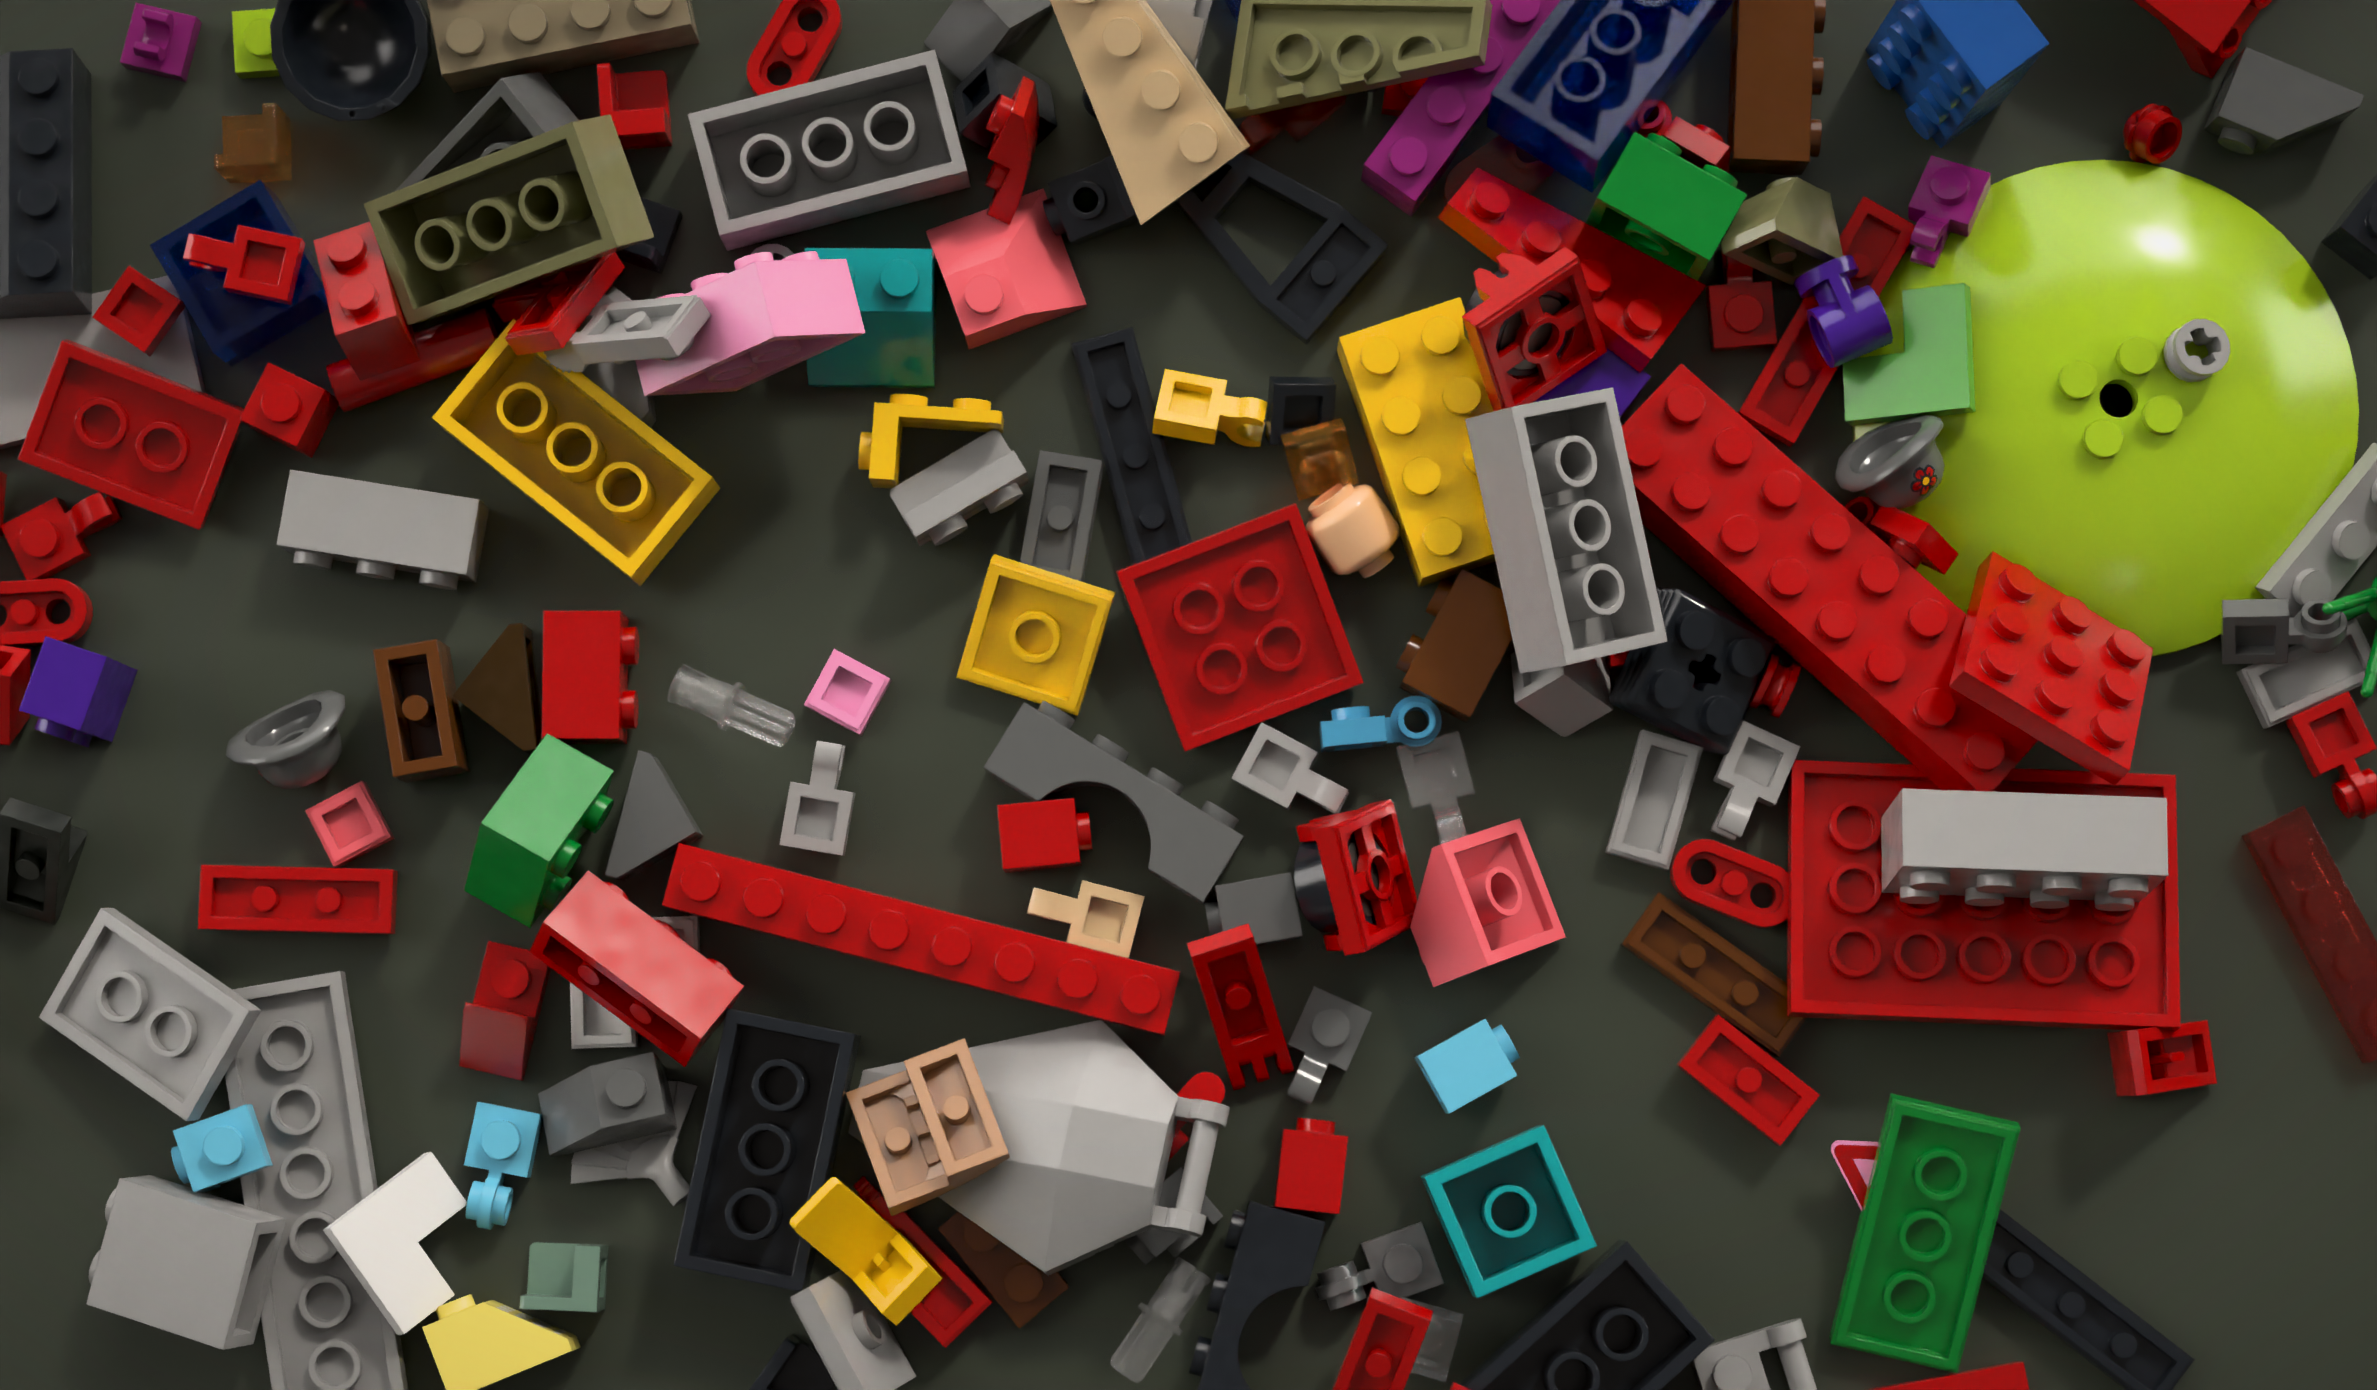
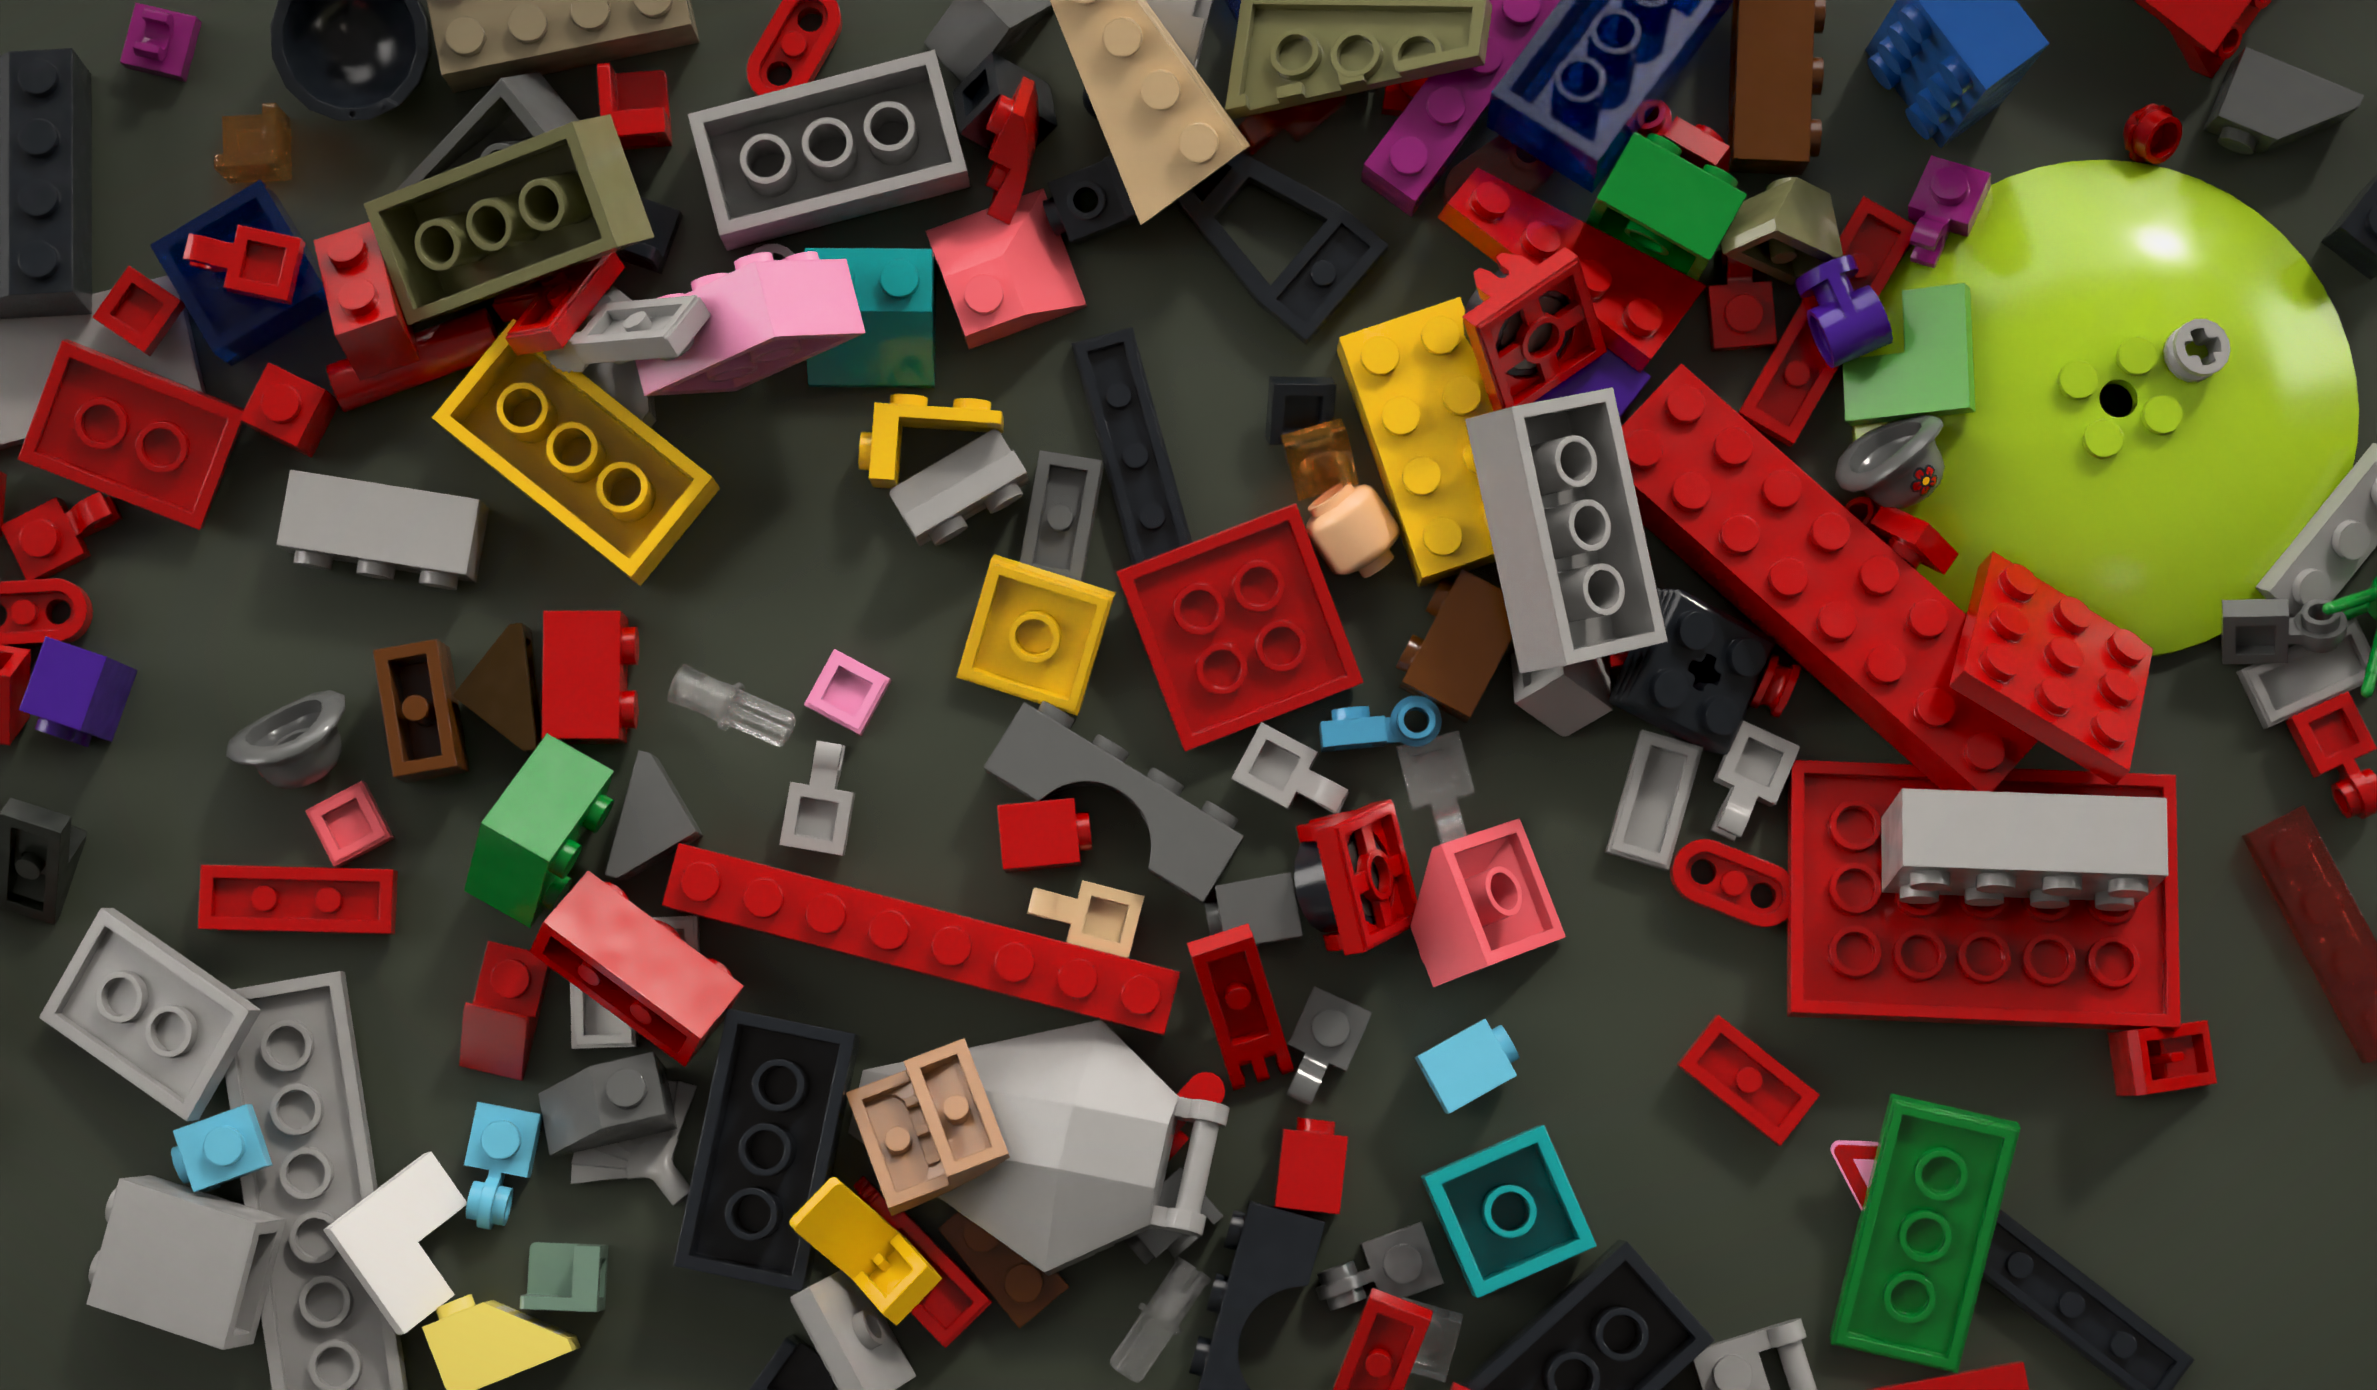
(253, 43): lime plate -> none
(1198, 407): yellow plate -> none
(1714, 973): reddish brown tile -> none

